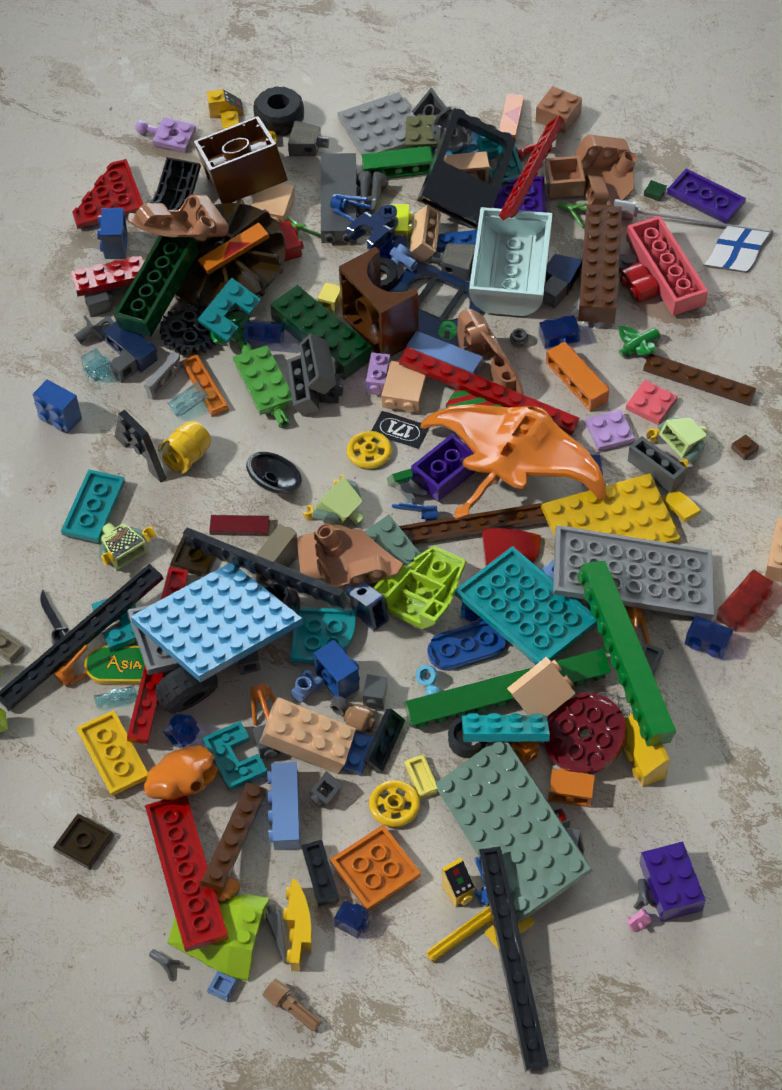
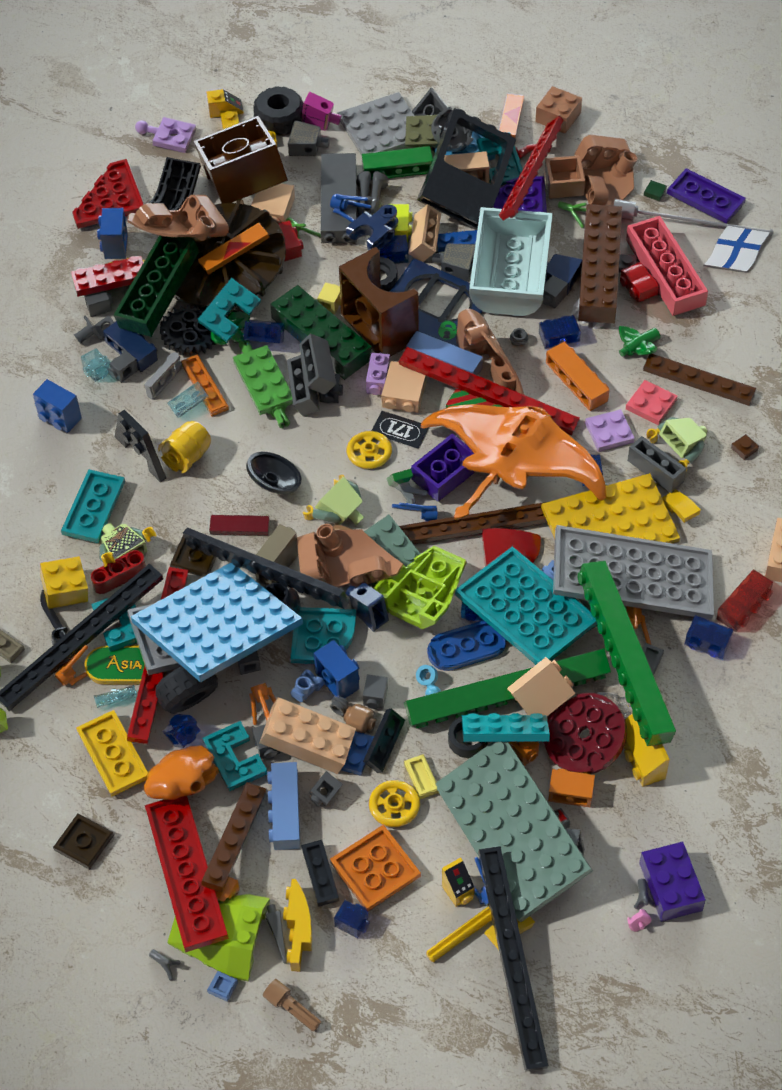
(64, 582): none -> yellow piece
(109, 575): none -> red beam
(319, 111): none -> dark pink torso
(401, 255): medium blue plate -> none

